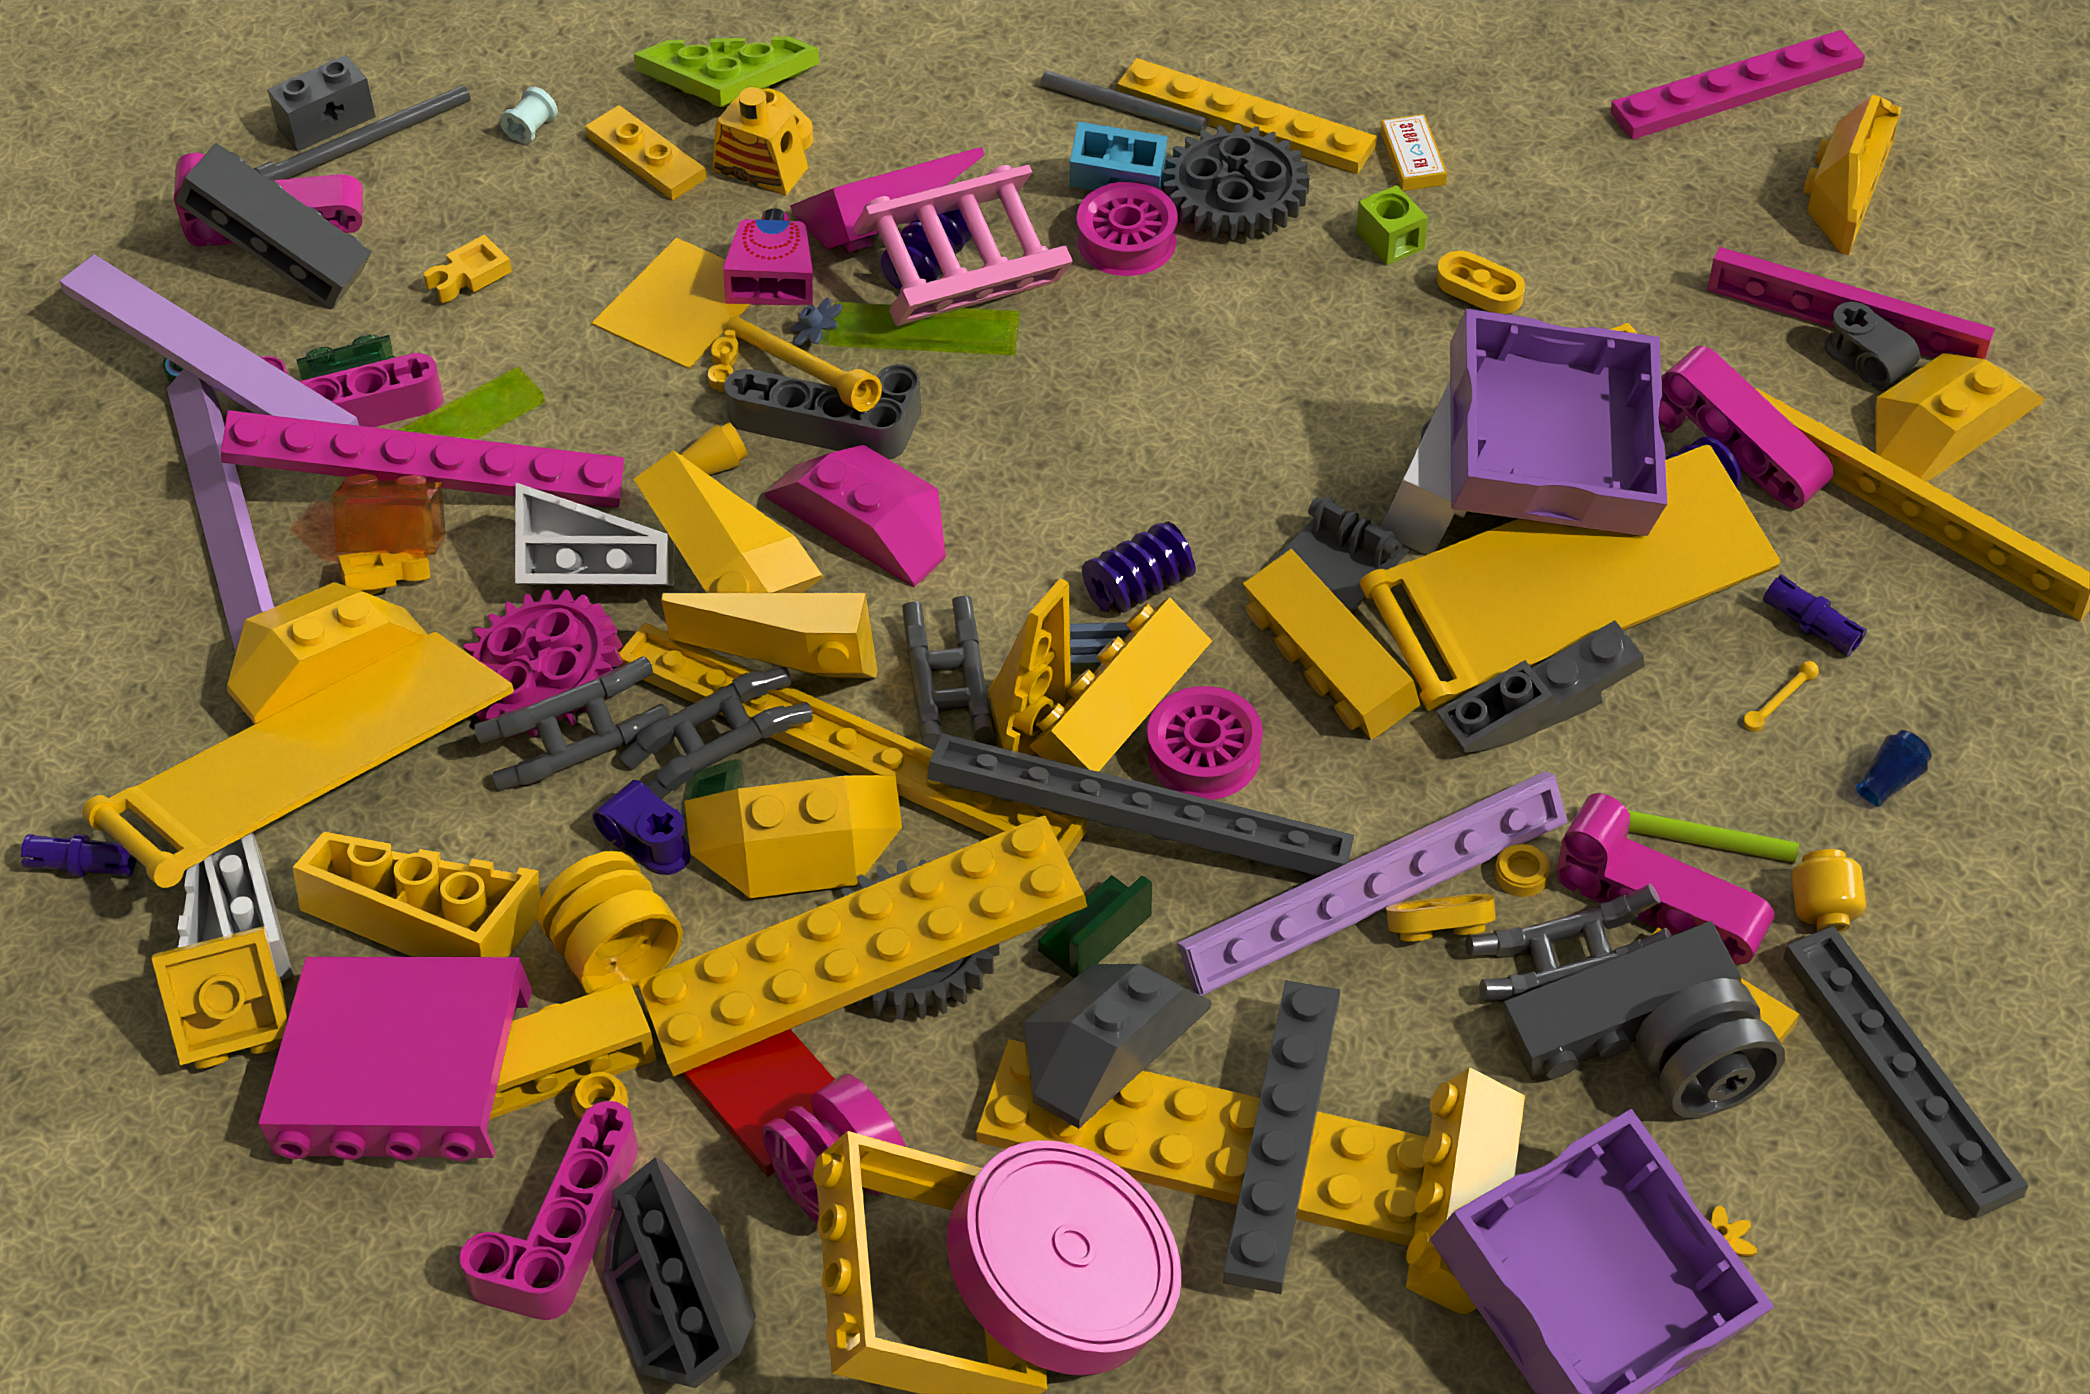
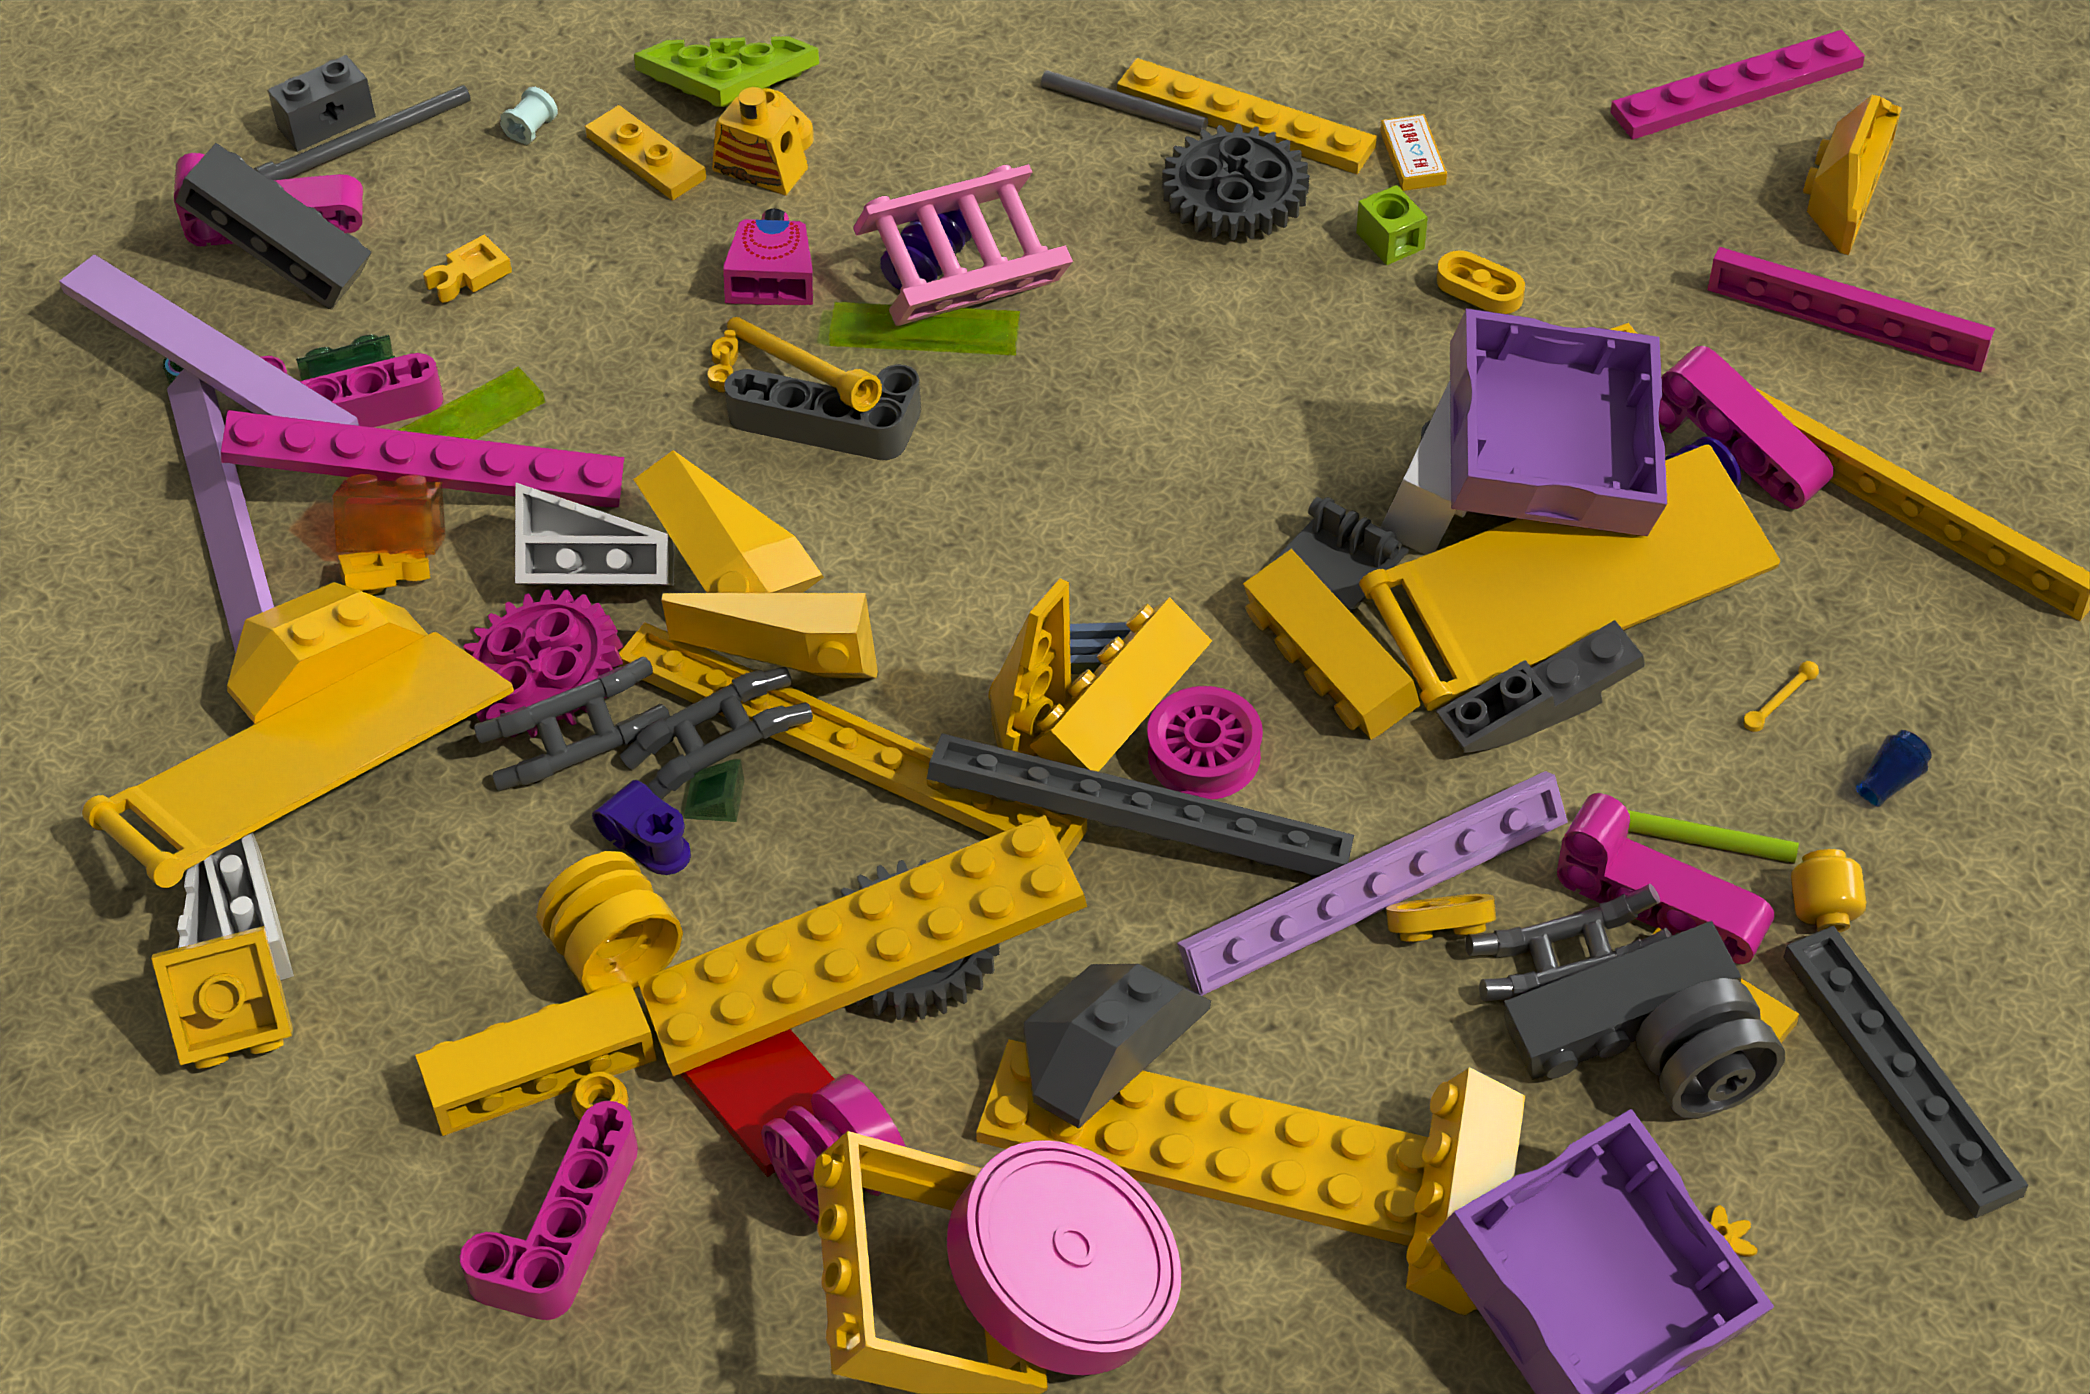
(76, 855): dark purple pin -> none
(393, 1057): dark pink panel -> none
(416, 898): yellow wedge -> none
(673, 305): yellow piece -> none
(673, 1280): dark grey wedge -> none
(717, 450): yellow cone -> none
(795, 833): yellow wedge -> none
(815, 320): sand blue plant -> none
(835, 211): dark pink wedge -> none
(868, 508): dark pink wedge -> none
(965, 656): dark grey piece -> none
(1095, 931): dark green panel -> none
(1115, 155): medium azure brick -> none
(1127, 228): dark pink wheel -> none
(1138, 565): dark purple piece -> none
(1282, 1138): dark grey plate -> none
(1522, 870): yellow tile -> none
(1814, 615): dark purple pin -> none
(1872, 350): dark grey piece -> none
(1947, 412): yellow wedge -> none

